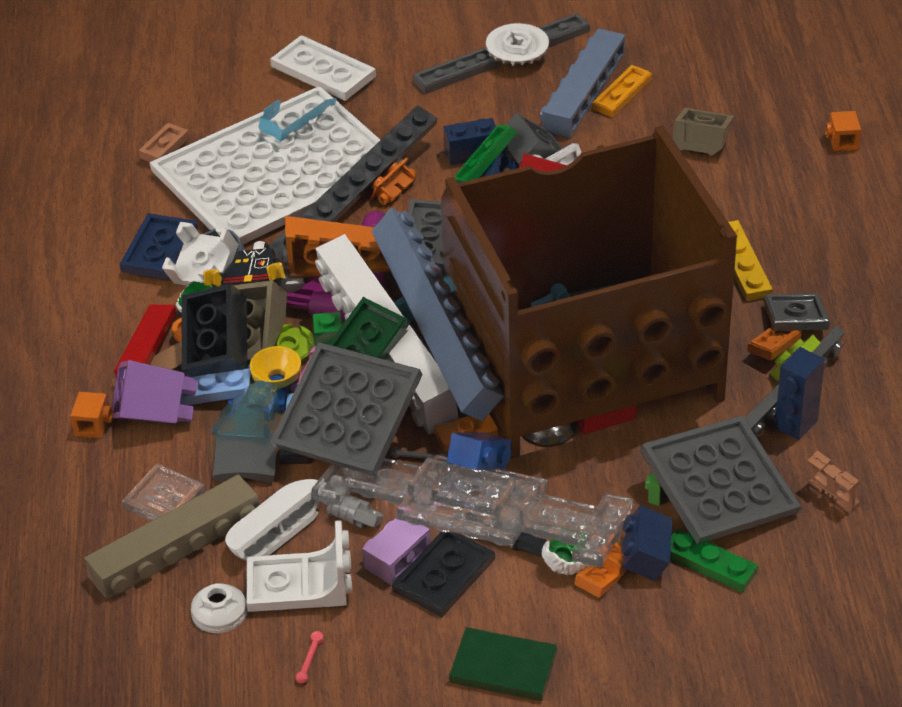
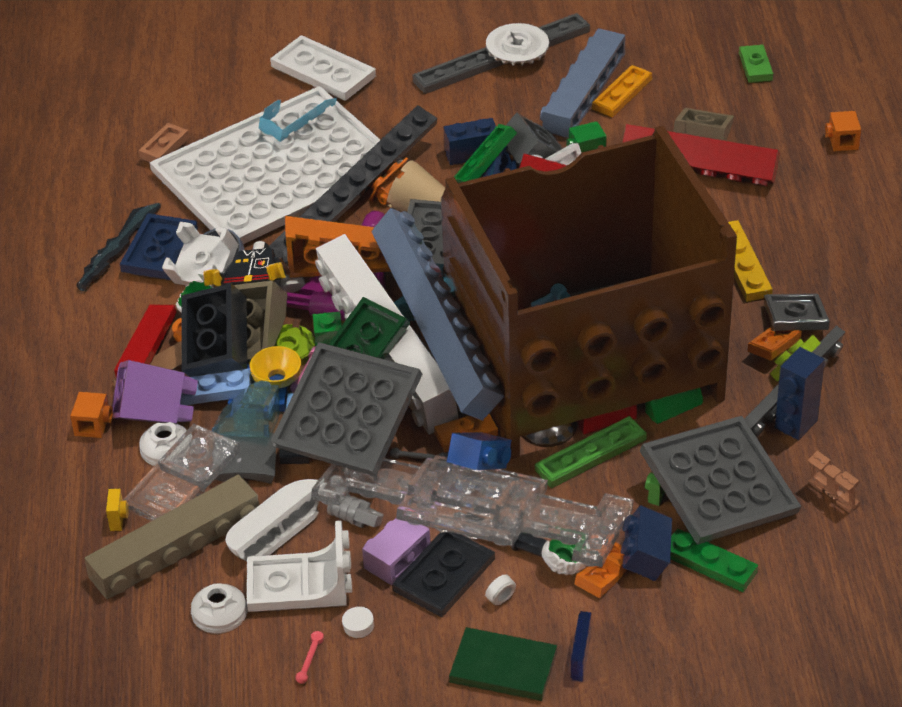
(115, 246): none -> black sword
(116, 509): none -> yellow plate
(154, 448): none -> white piece
(199, 456): none -> clear plate
(358, 622): none -> white tile
(414, 184): none -> tan cone
(500, 590): none -> white tile
(581, 646): none -> clear blue tile
(588, 136): none -> green brick
(590, 451): none -> bright green tile
(673, 405): none -> green slope
(720, 156): none -> red brick
(755, 63): none -> bright green plate

